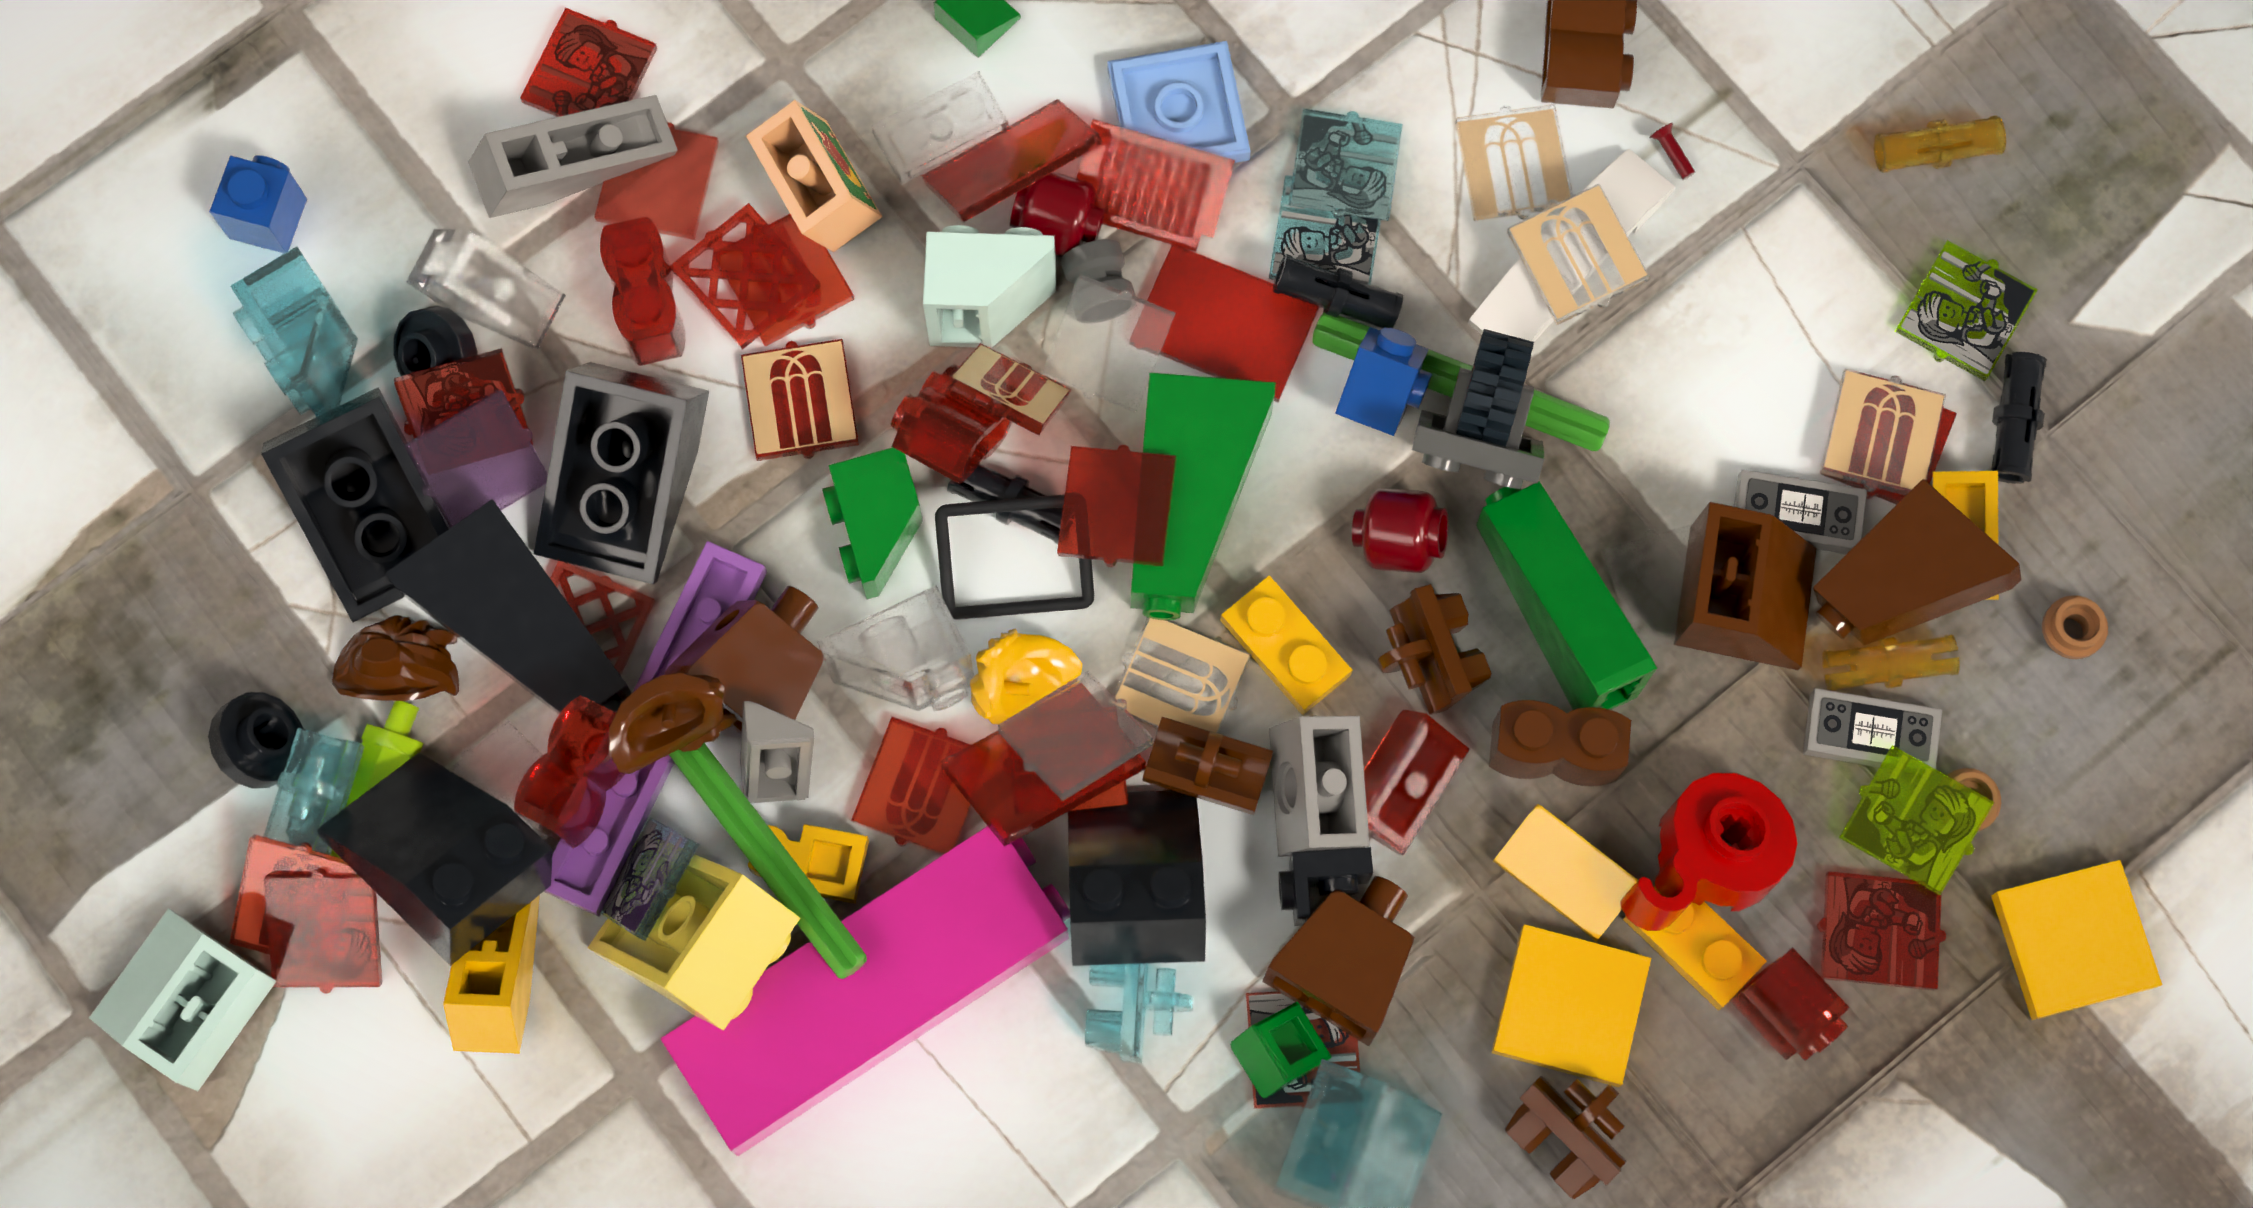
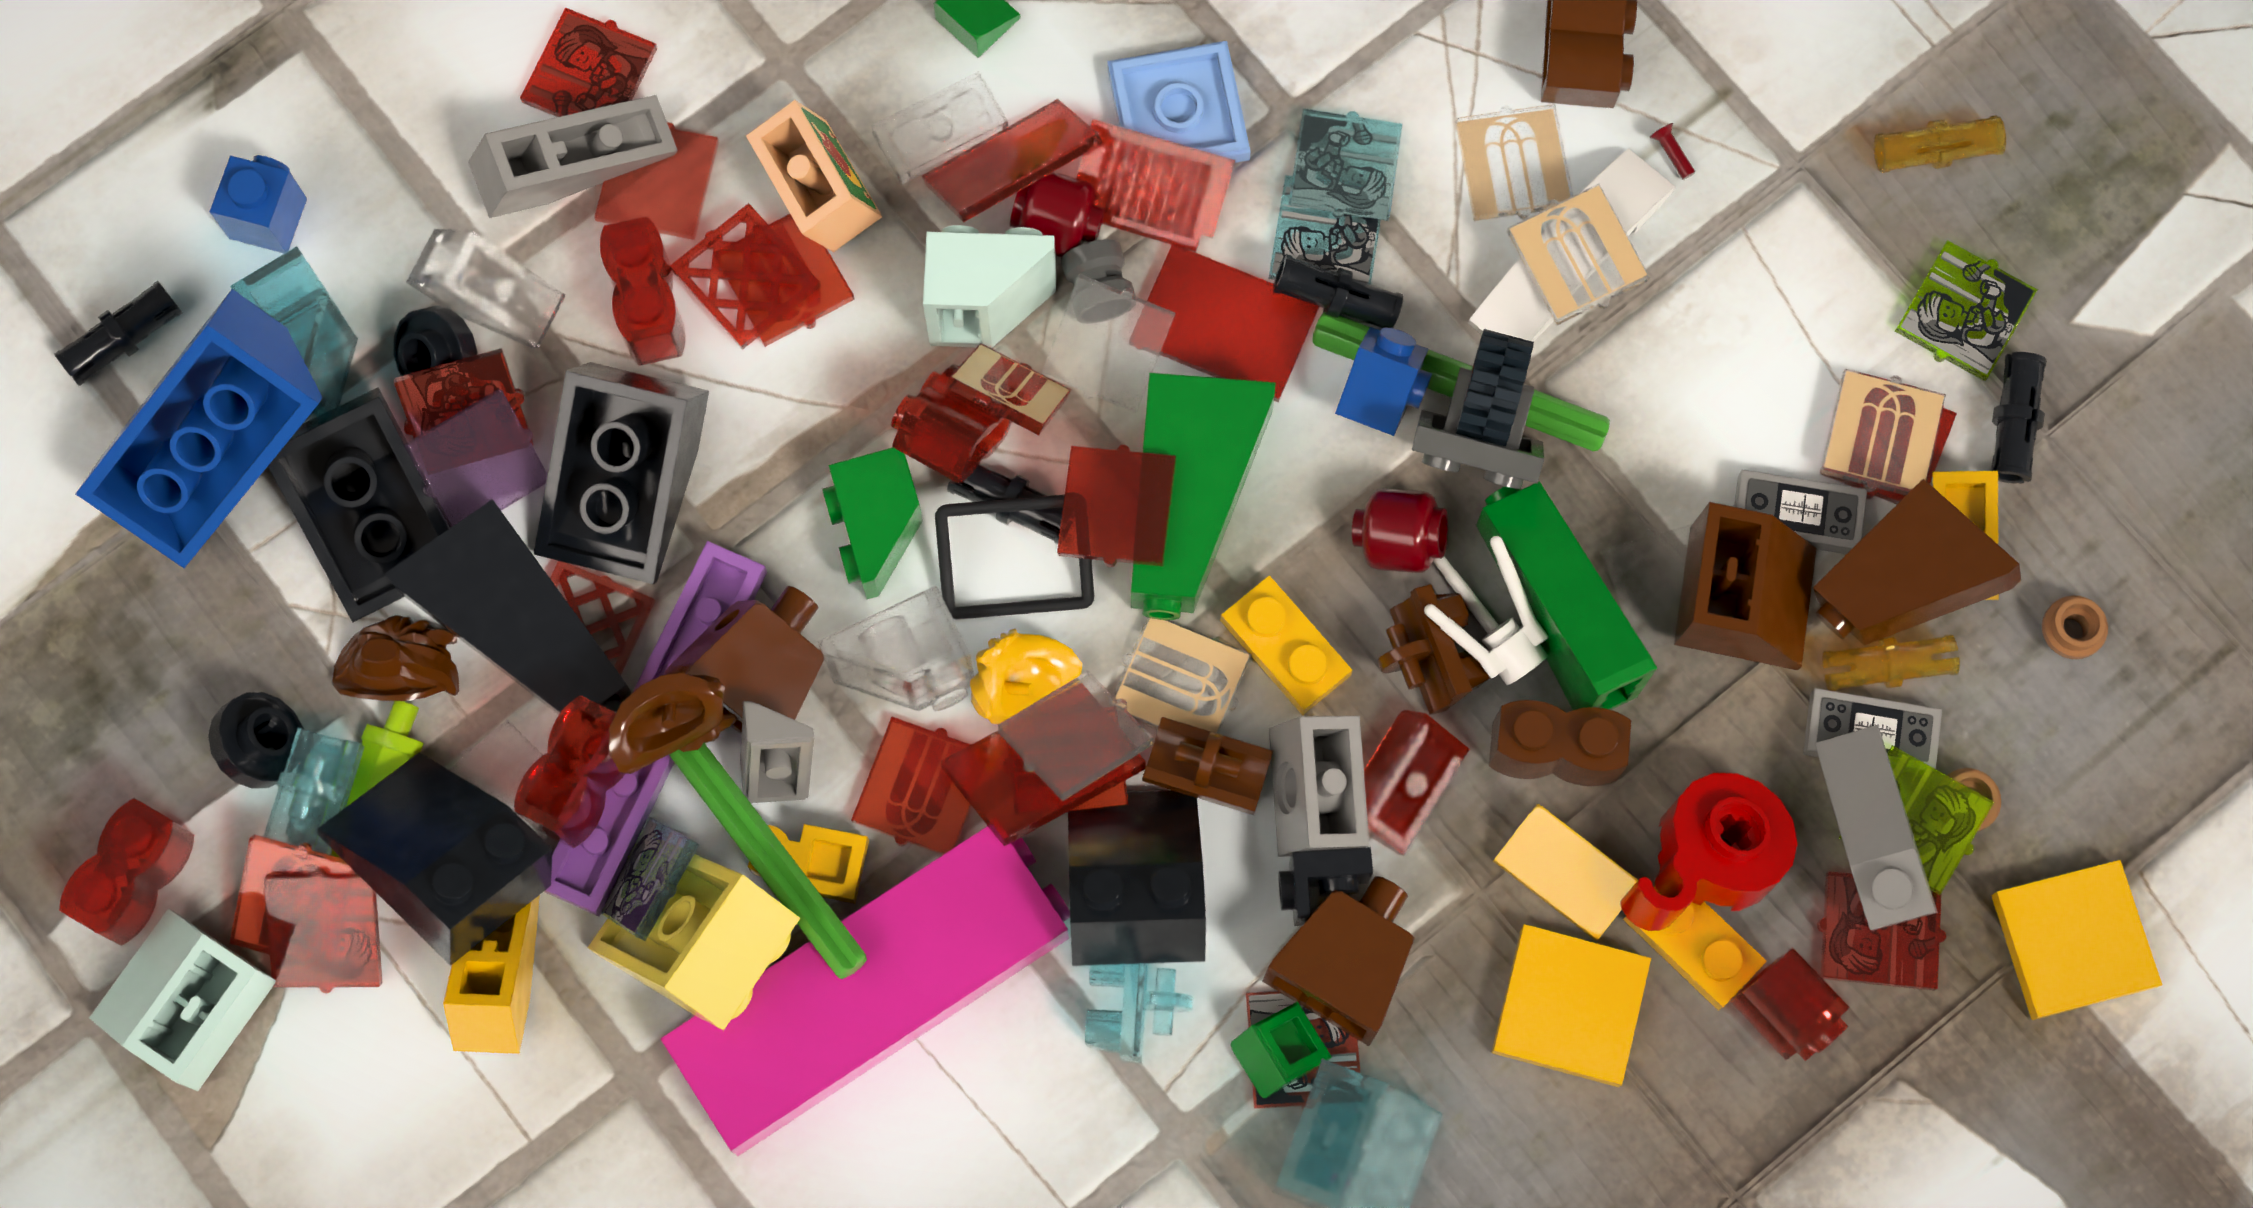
(118, 333): none -> black pin
(121, 883): none -> clear red brick
(205, 431): none -> blue slope
(799, 400): piece -> none
(1511, 648): none -> white plant
(1590, 1154): reddish brown hips -> none
(1875, 828): none -> light grey slope

